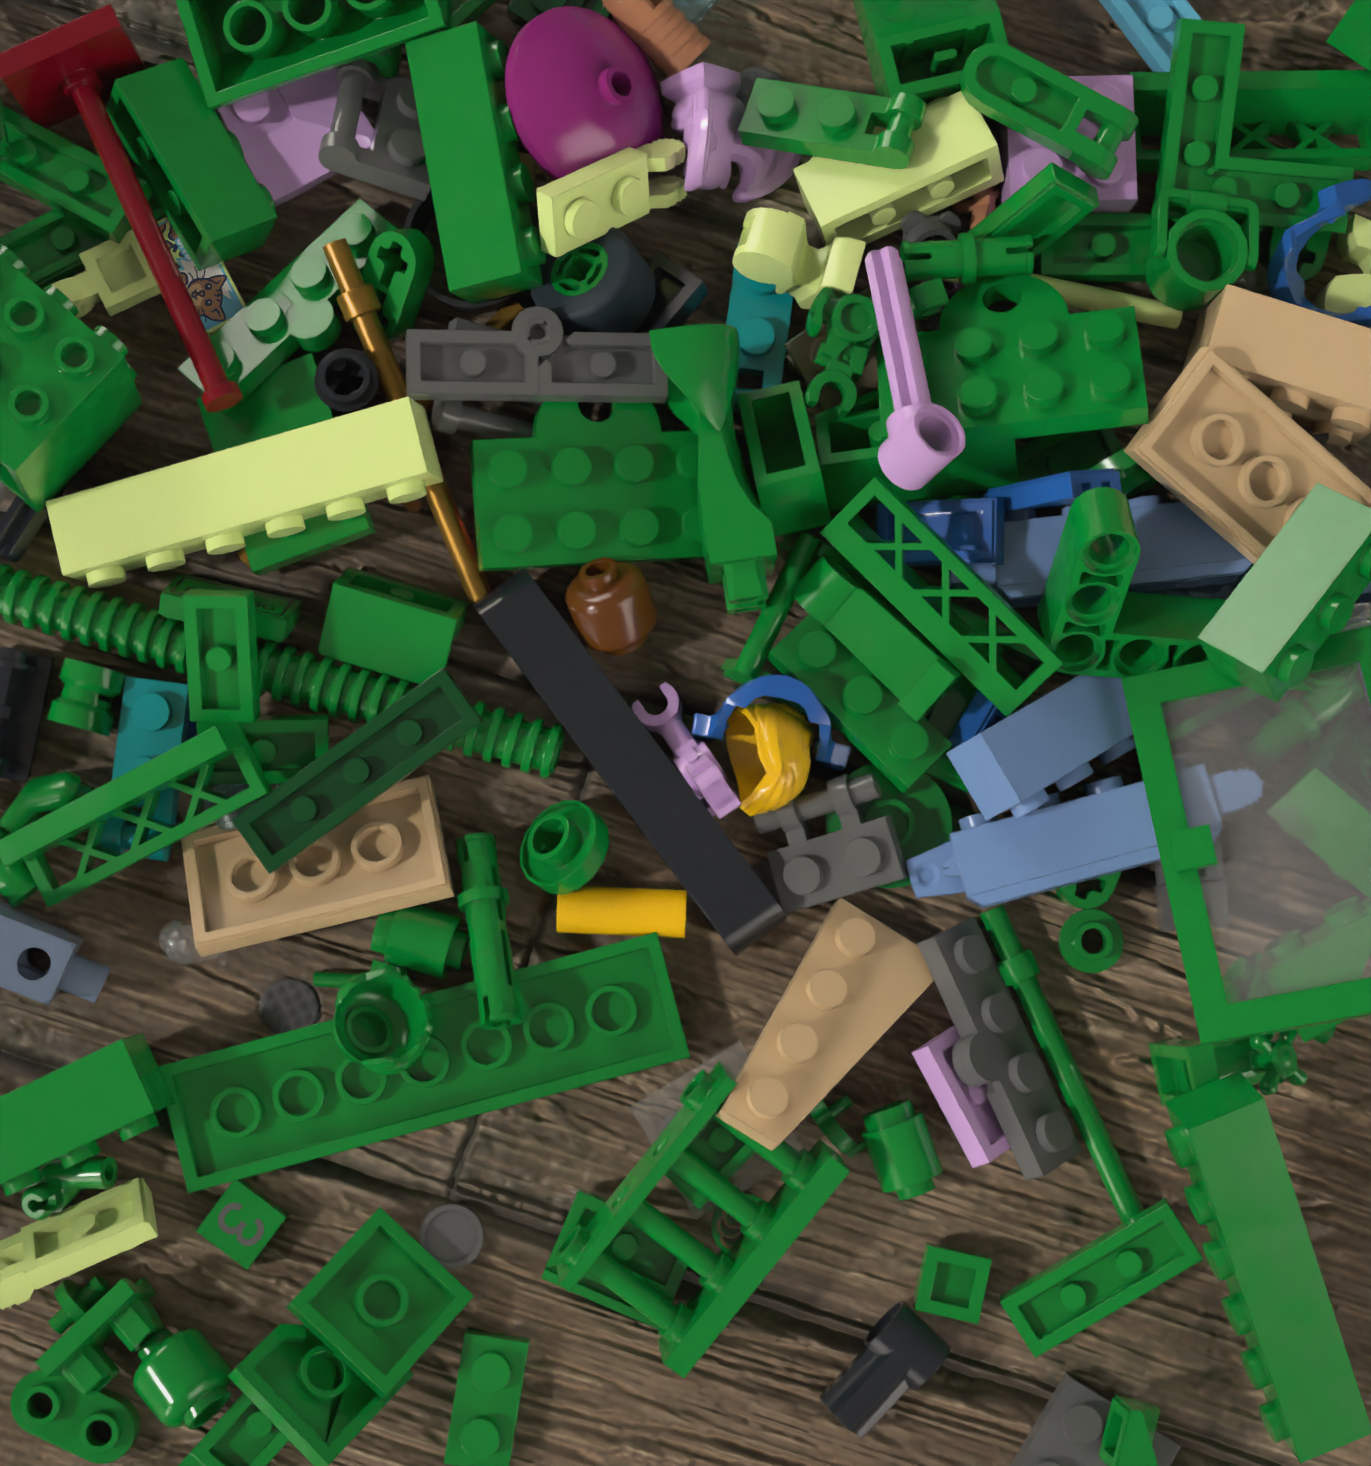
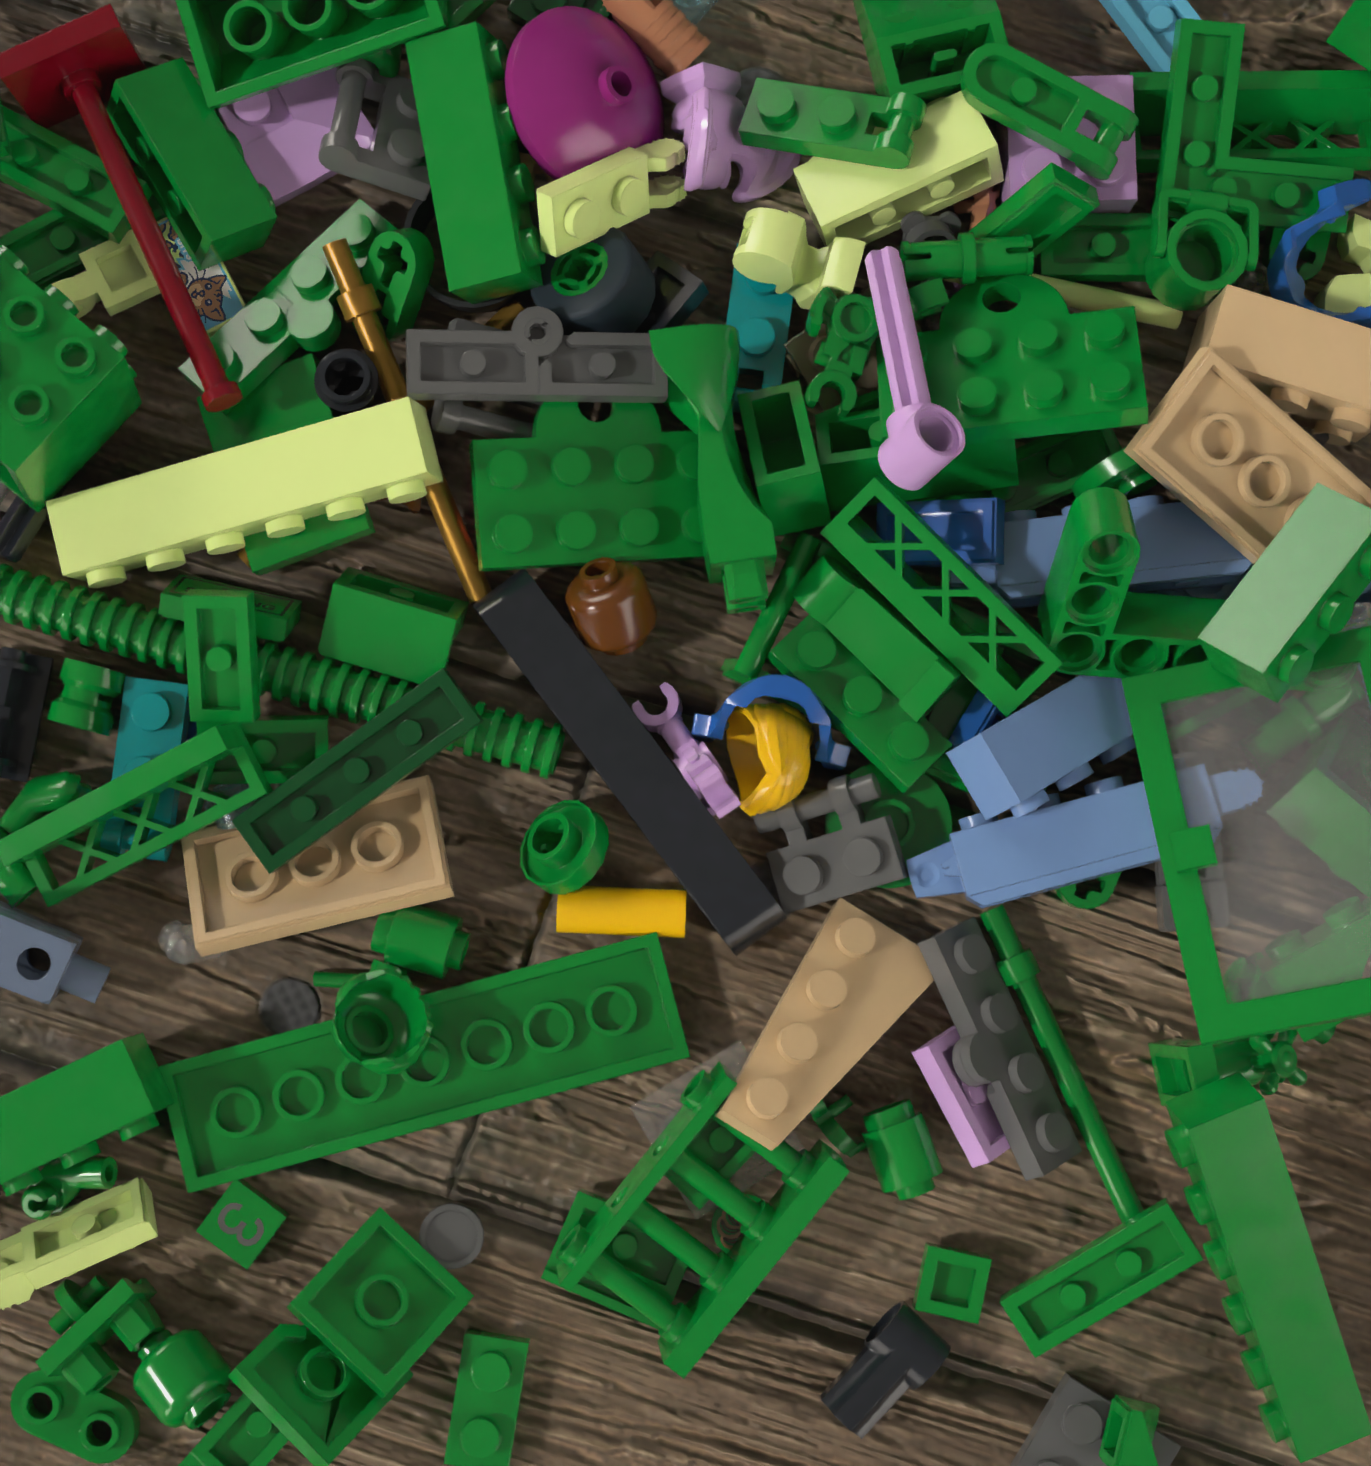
(484, 906): green pin -> none
(1054, 489): blue tile -> none
(1070, 941): green plate -> none

